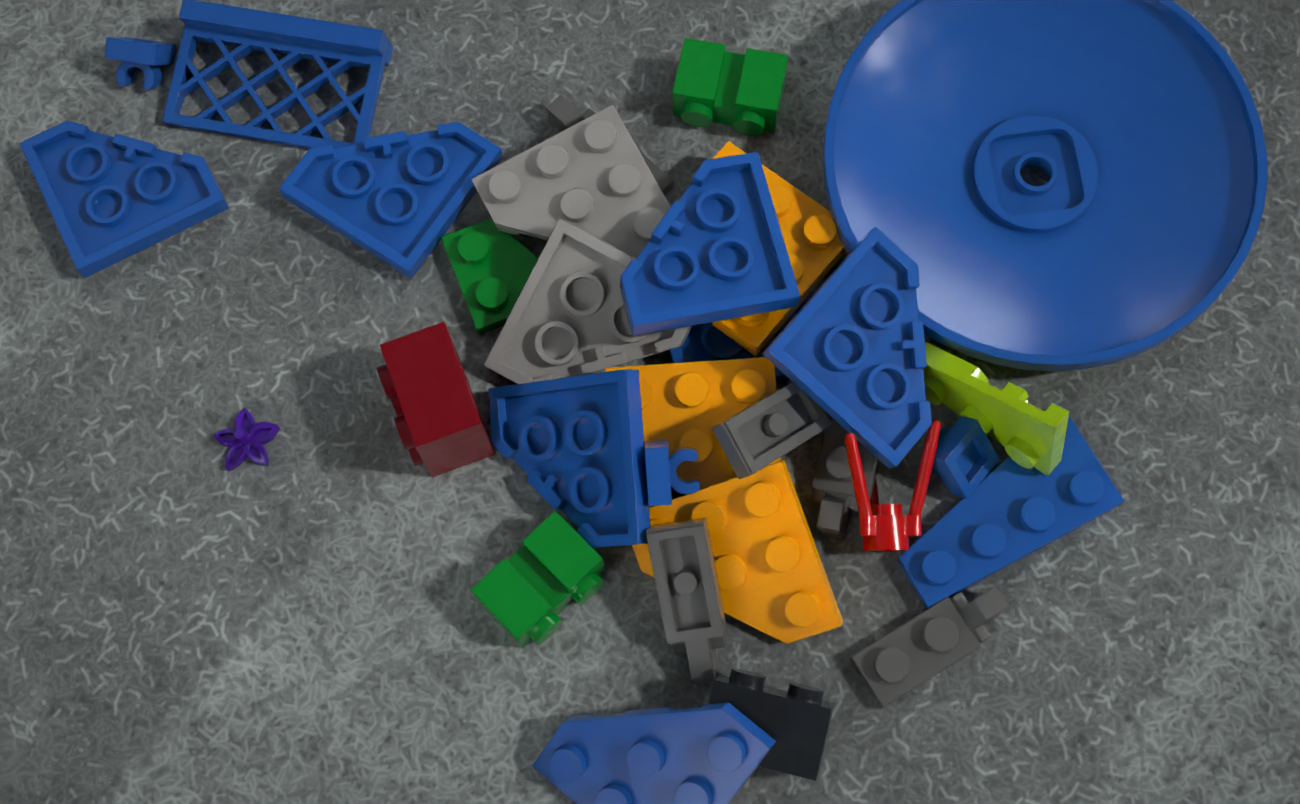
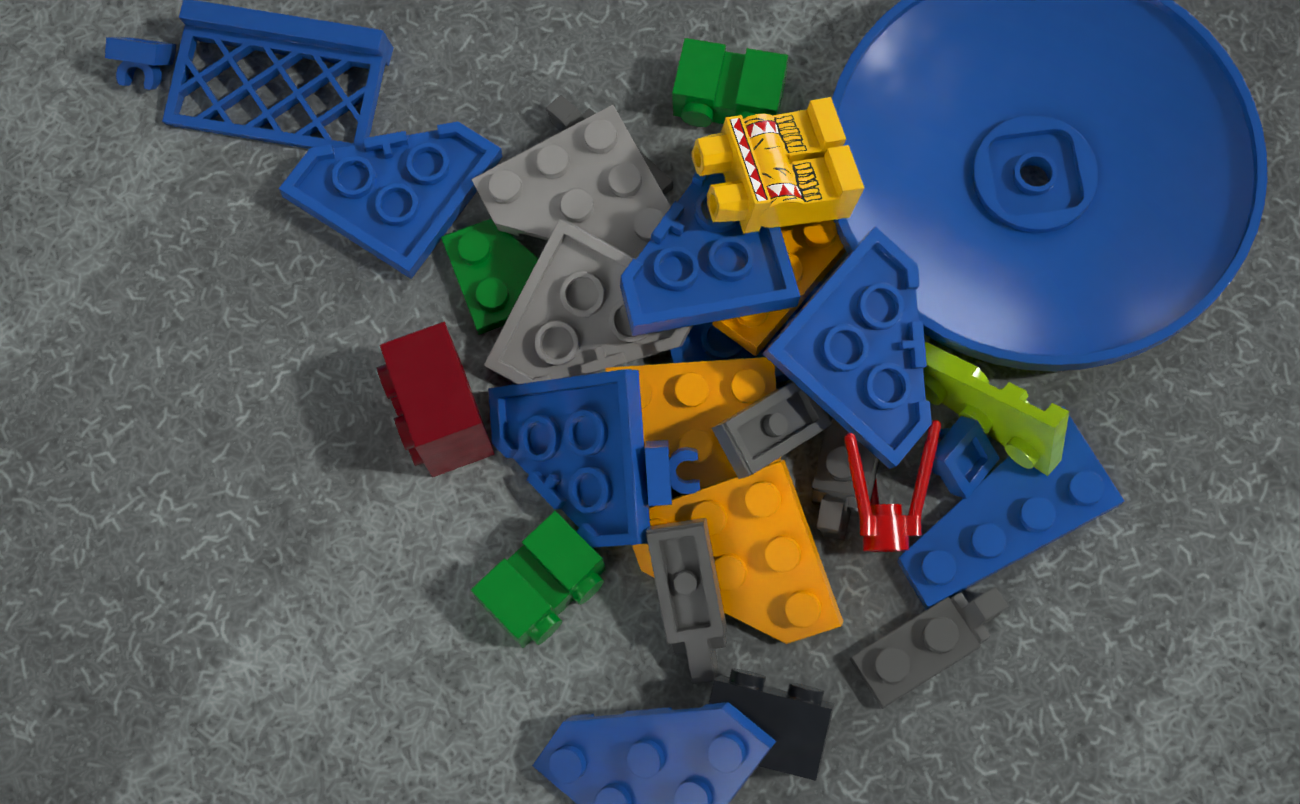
(117, 192): blue plate -> none
(247, 440): dark purple plant -> none
(780, 169): none -> yellow hips

